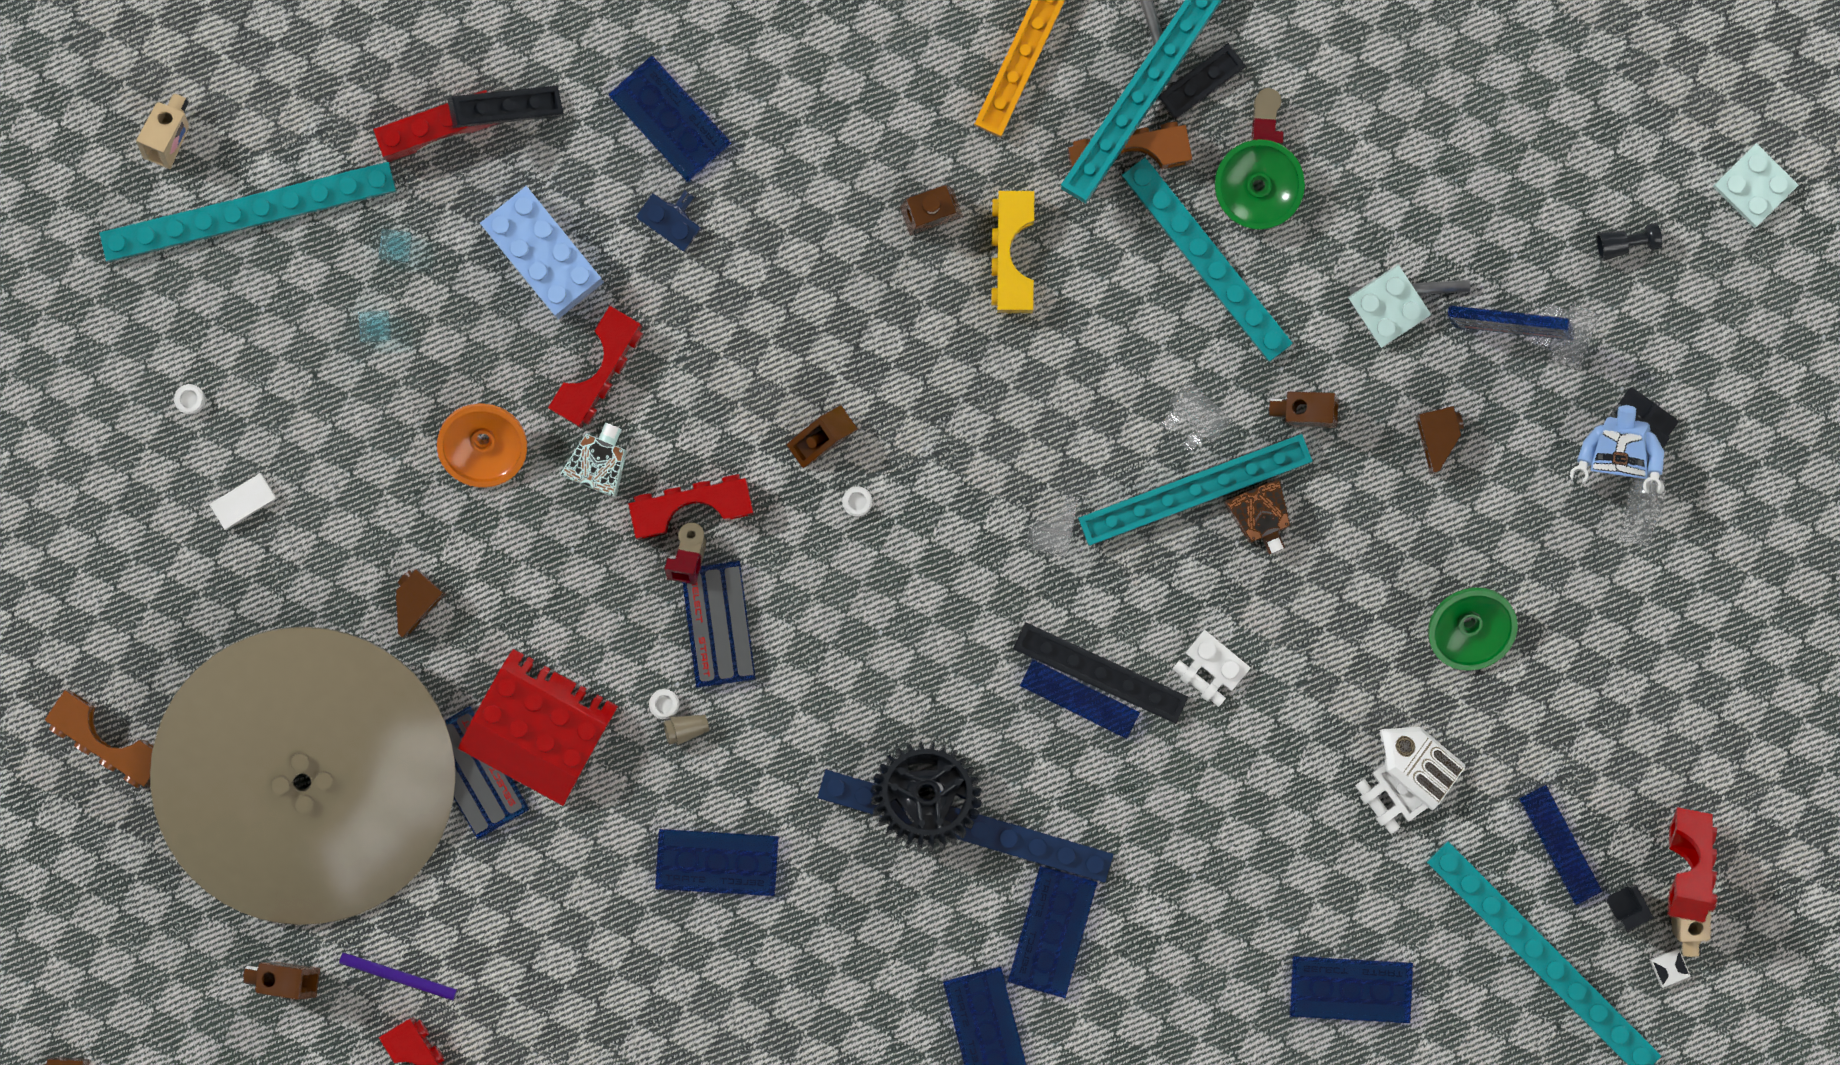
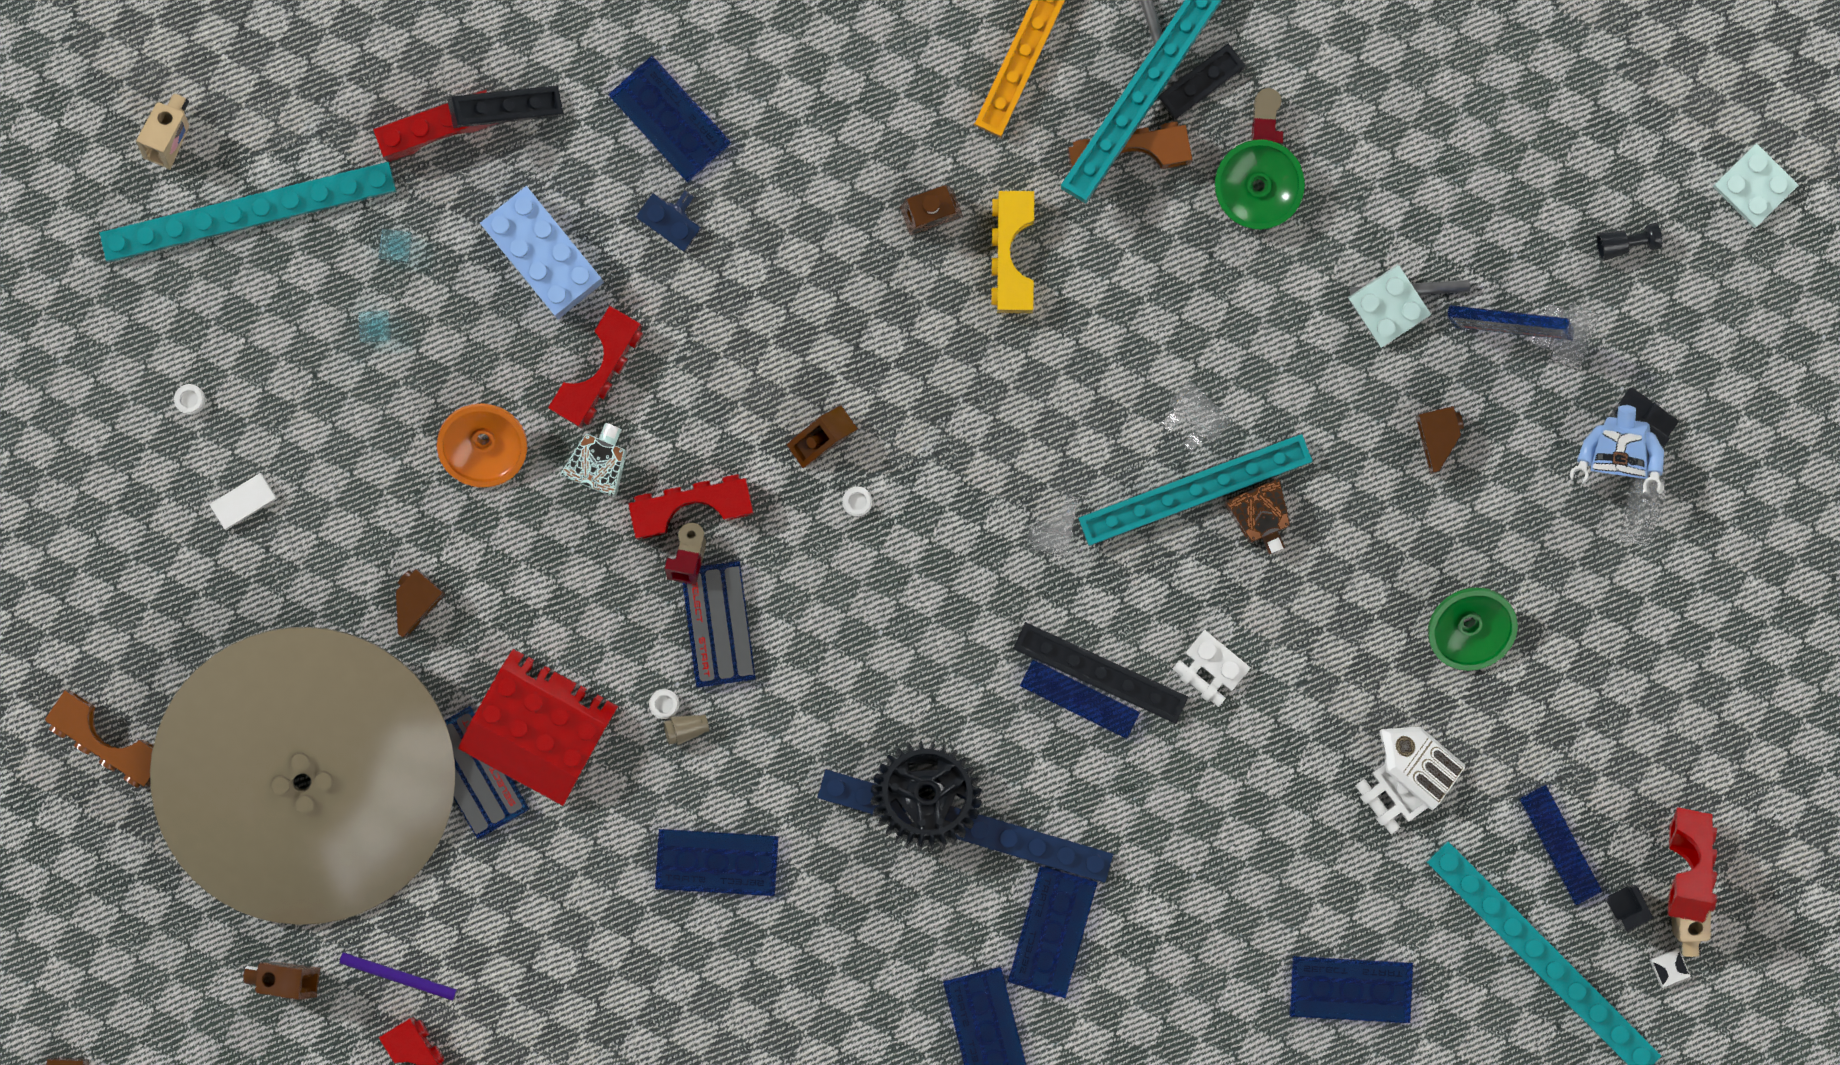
(1206, 259): teal plate -> none
(1320, 411): reddish brown torso -> none

